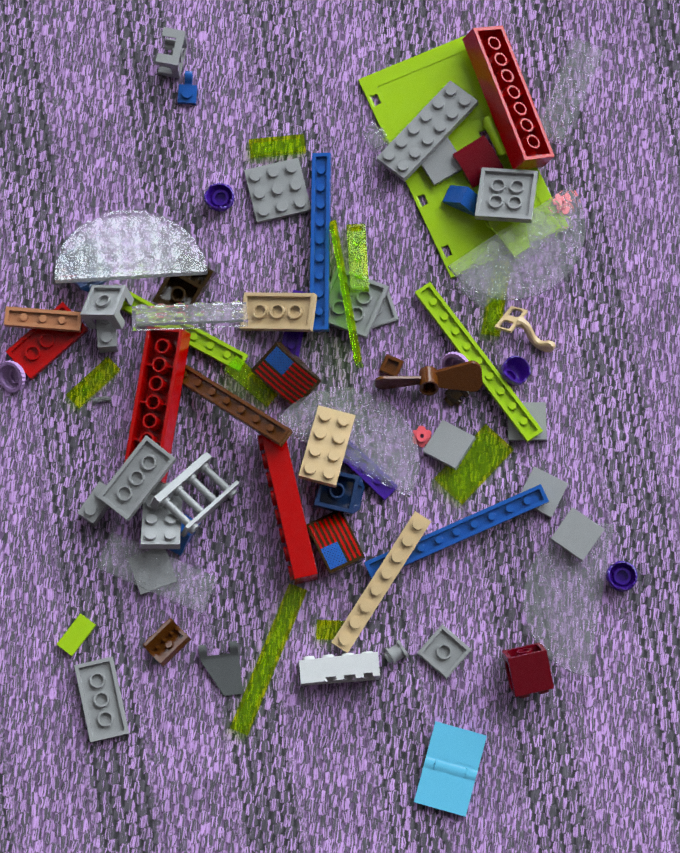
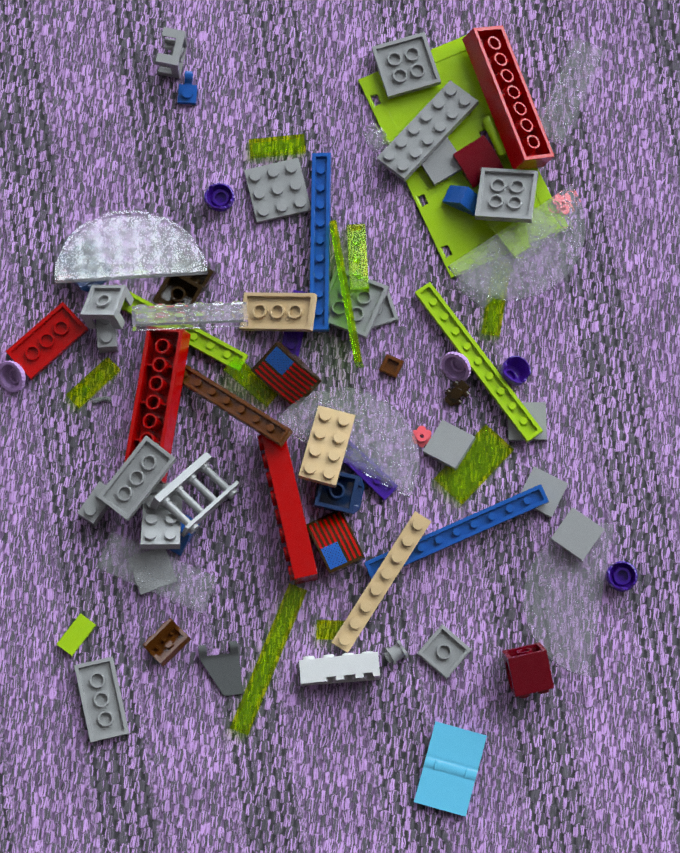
(43, 319): nougat plate -> none
(406, 65): none -> light grey plate
(461, 377): reddish brown piece -> none
(545, 346): tan piece -> none

